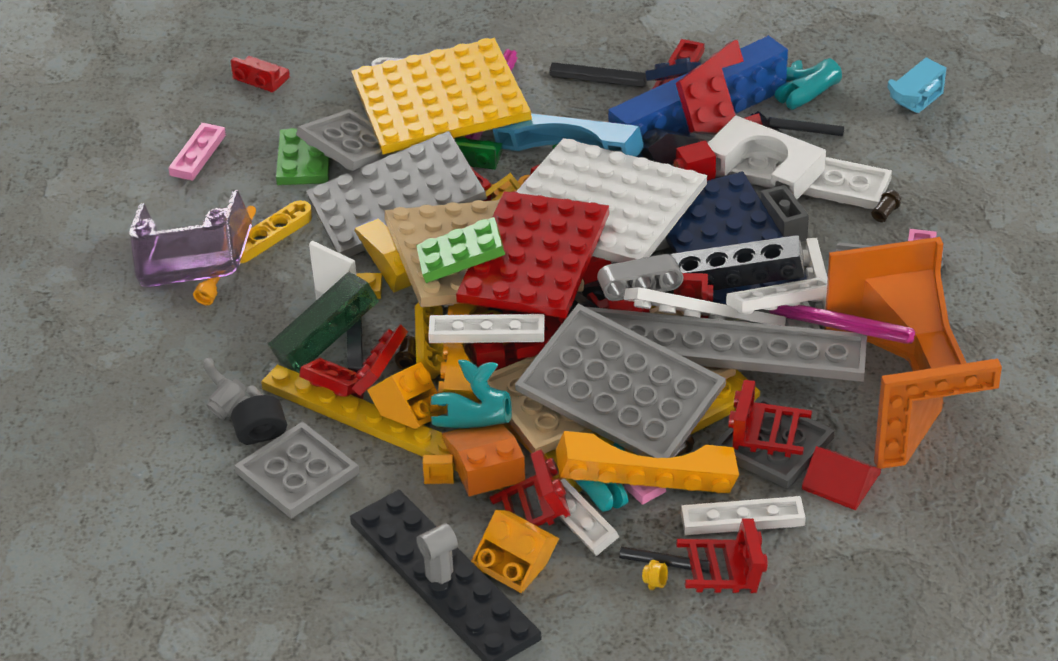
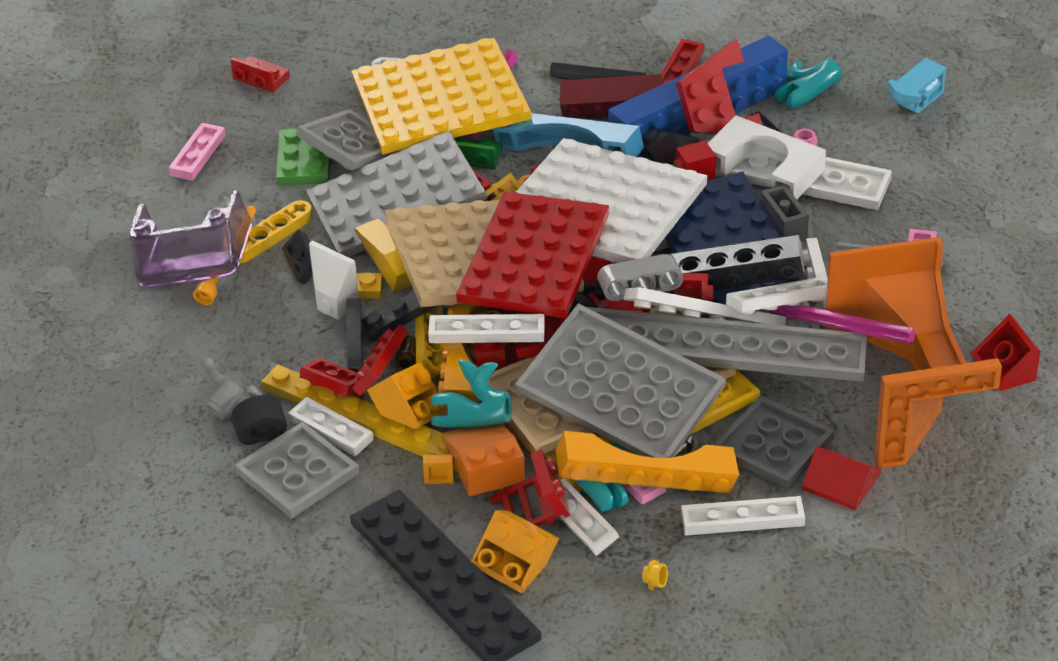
(298, 256): none -> black plate
(323, 322): clear green brick -> none
(331, 426): none -> white plate
(392, 315): none -> black plate
(437, 549): light grey piece -> none
(460, 249): bright green plate -> none
(595, 96): none -> dark red brick
(664, 71): dark blue plate -> none
(670, 560): black bar -> none
(742, 558): red plate -> none
(749, 418): red plate -> none
(805, 126): black bar -> none
(806, 135): none -> bright pink plate
(890, 201): dark brown pin -> none
(1015, 352): none -> red slope

